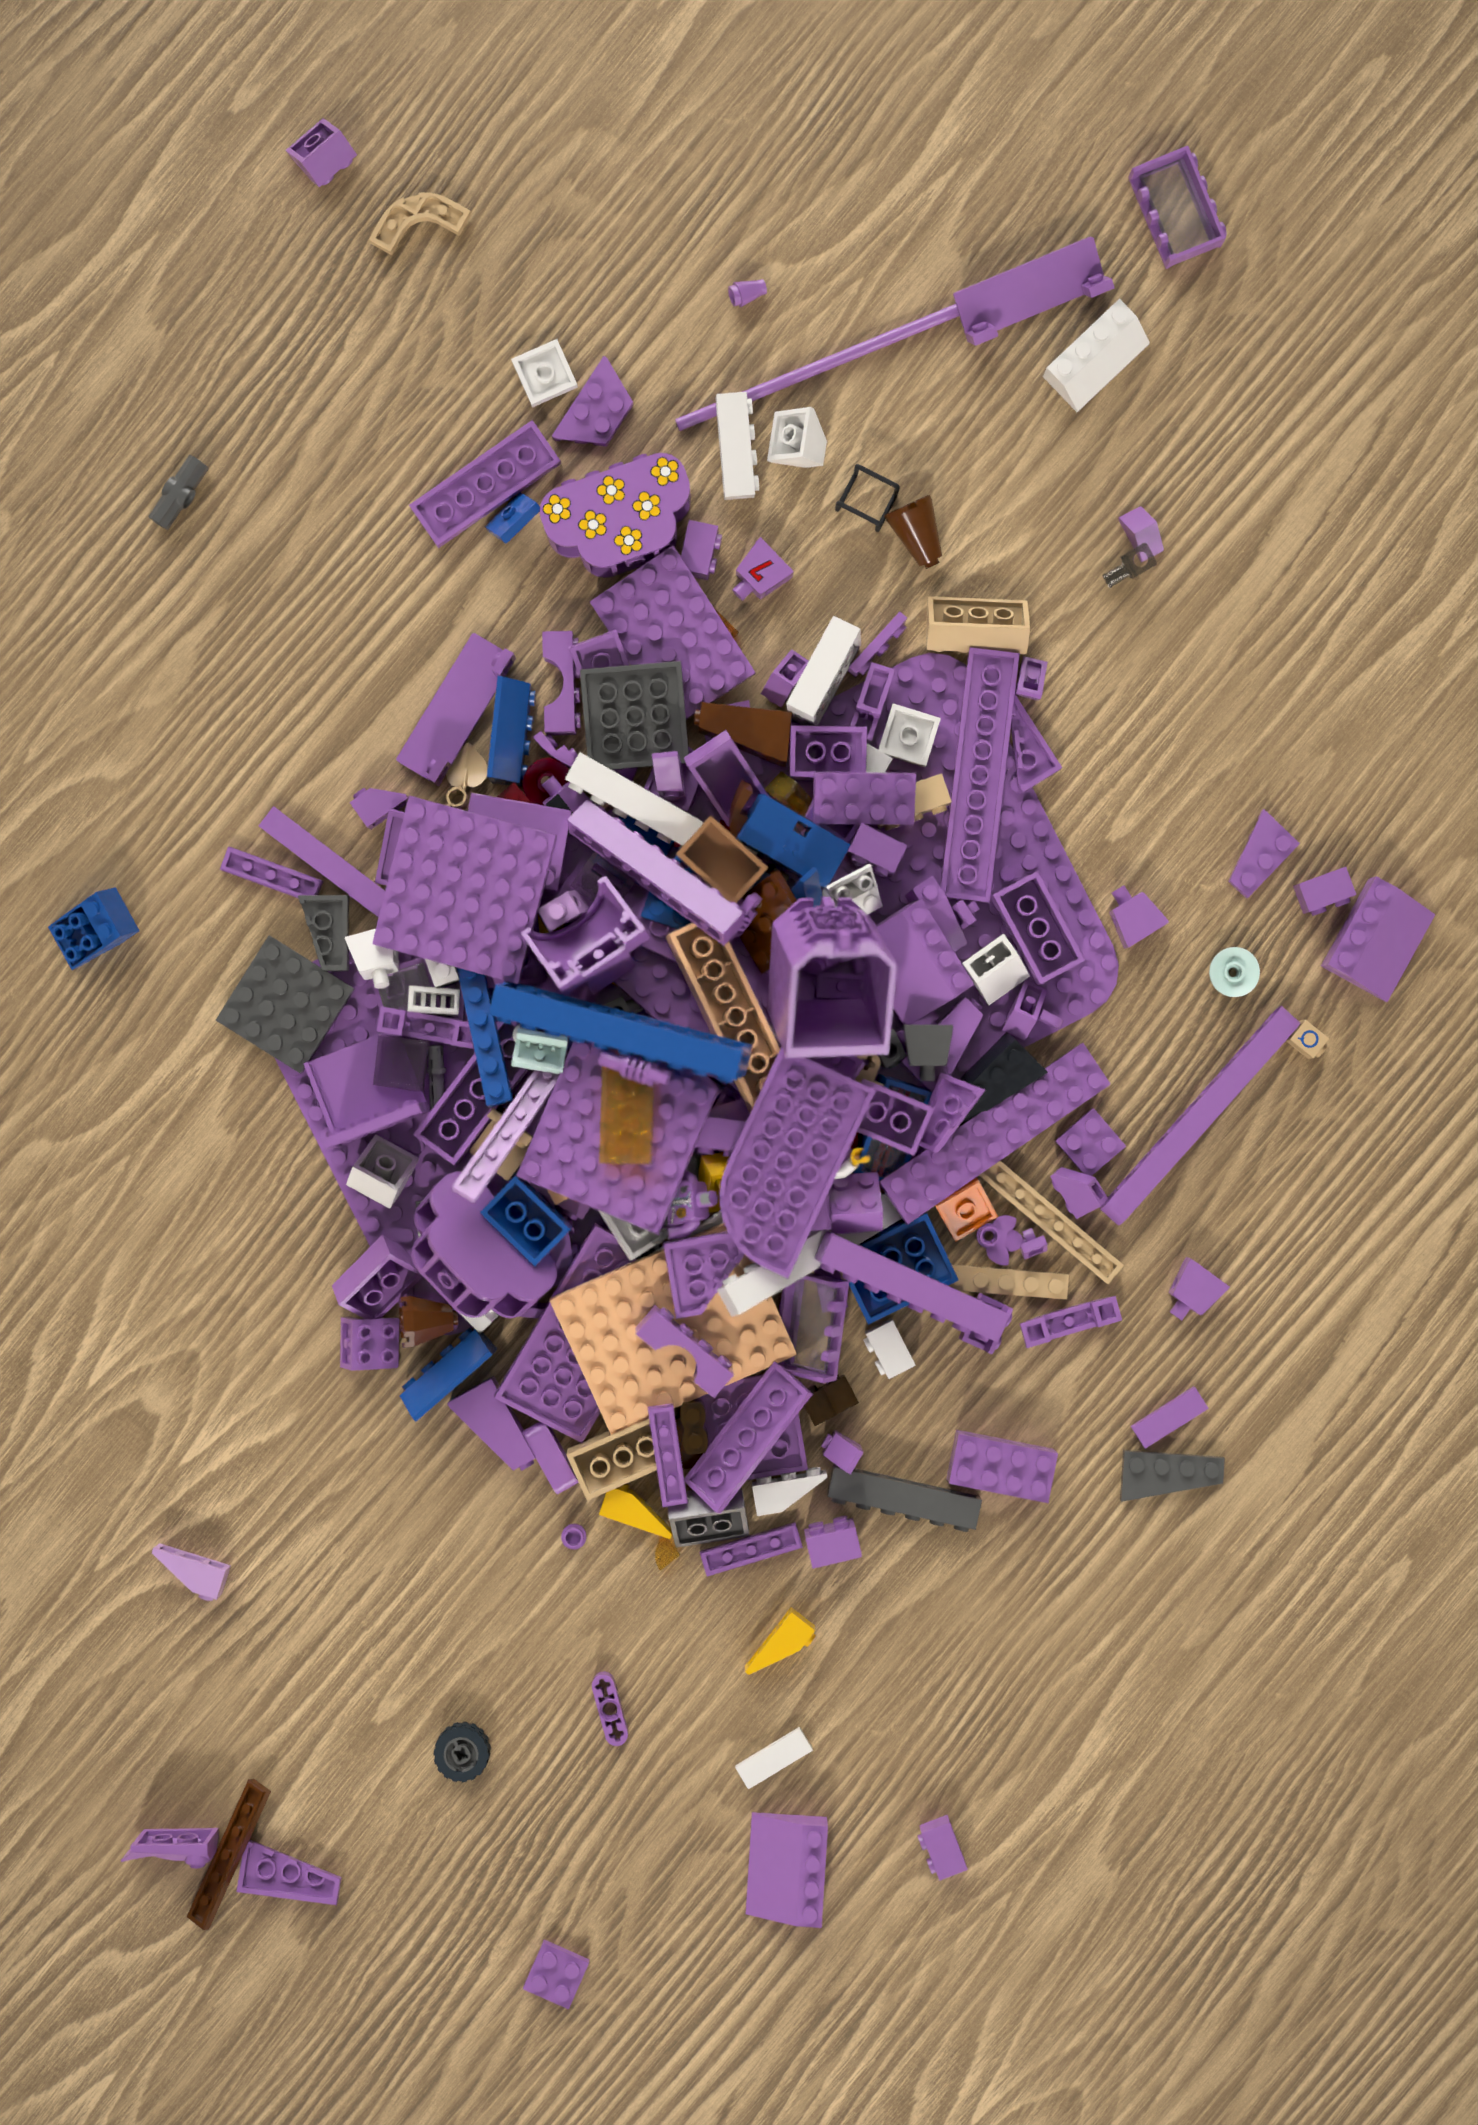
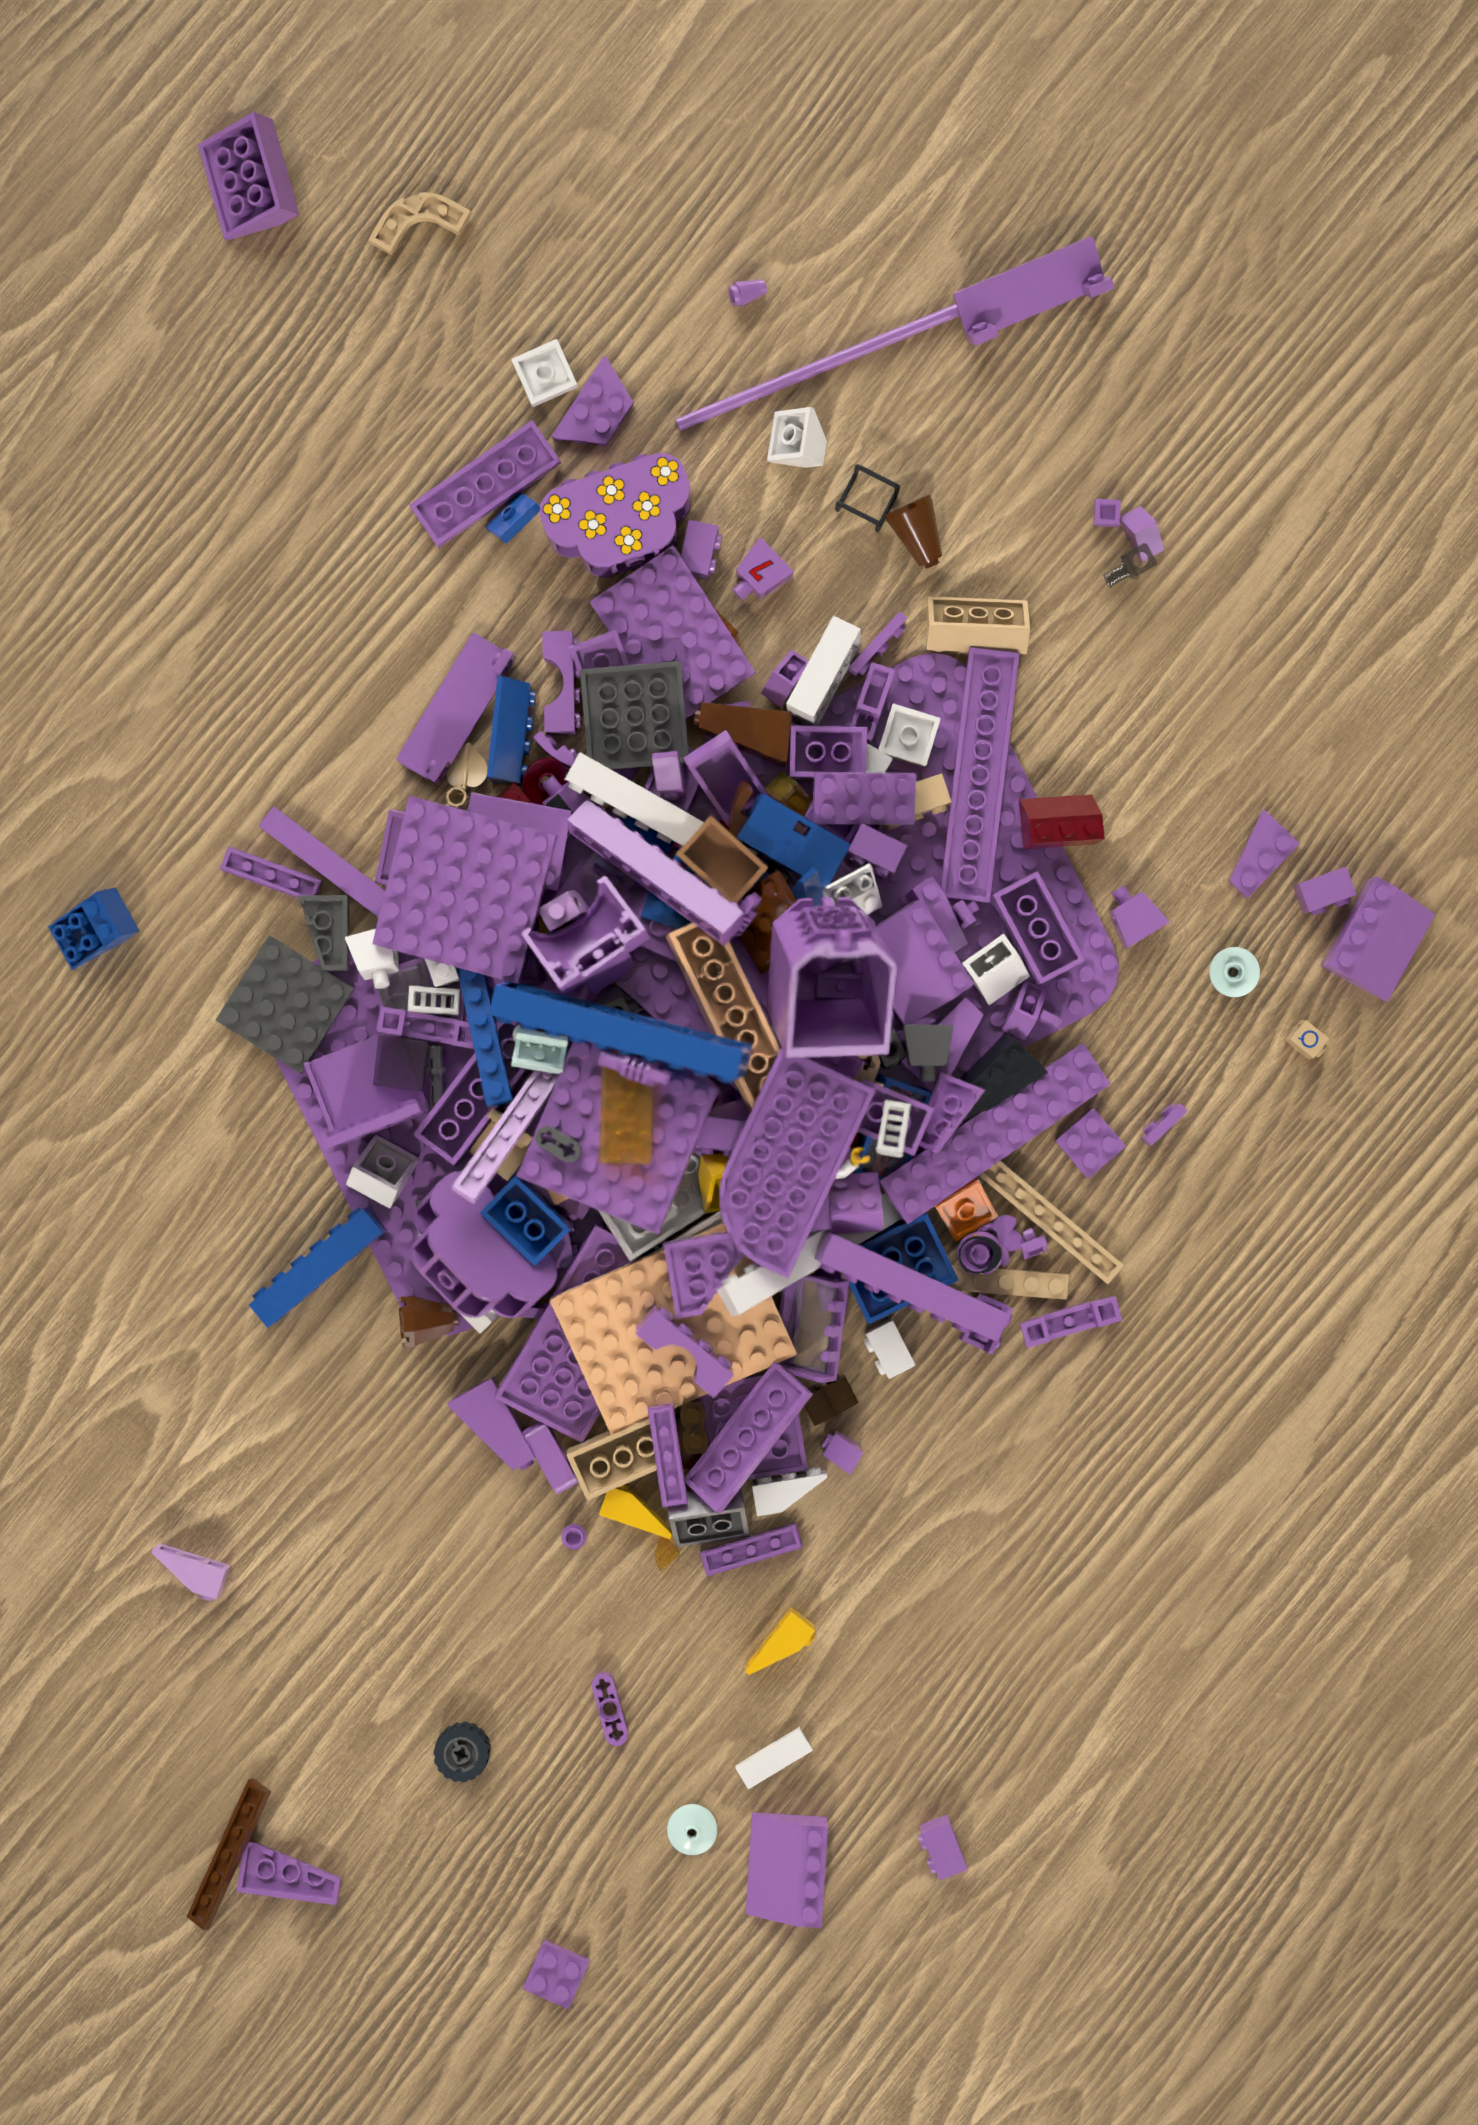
(178, 492): dark grey piece -> none
(190, 1845): medium lavender slope -> none
(248, 177): none -> medium lavender slope
(317, 1267): none -> blue brick
(322, 152): medium lavender slope -> none
(369, 1343): medium lavender bracket -> none
(374, 805): medium lavender slope -> none
(377, 1280): medium lavender slope -> none
(447, 1373): blue slope -> none
(561, 1139): none -> dark grey beam
(687, 1209): medium lavender torso -> none
(692, 1817): none -> light aqua dish
(735, 445): white brick -> none
(832, 1542): medium lavender brick -> none
(889, 1150): none -> white slope
(905, 1497): dark grey brick -> none
(979, 1253): none -> medium lavender piece
(1002, 1466): medium lavender brick -> none
(1031, 678): medium lavender slope -> none
(1032, 754): medium lavender wing -> none
(1060, 821): none -> dark red slope
(1080, 1191): medium lavender slope -> none
(1097, 356): white slope -> none
(1106, 513): none -> medium lavender plate
(1162, 1473): dark grey wing -> none
(1169, 1417): medium lavender tile -> none
(1171, 1115): none -> medium lavender plate
(1177, 206): window -> none
(1195, 1289): medium lavender torso -> none
(1199, 1115): medium lavender beam -> none

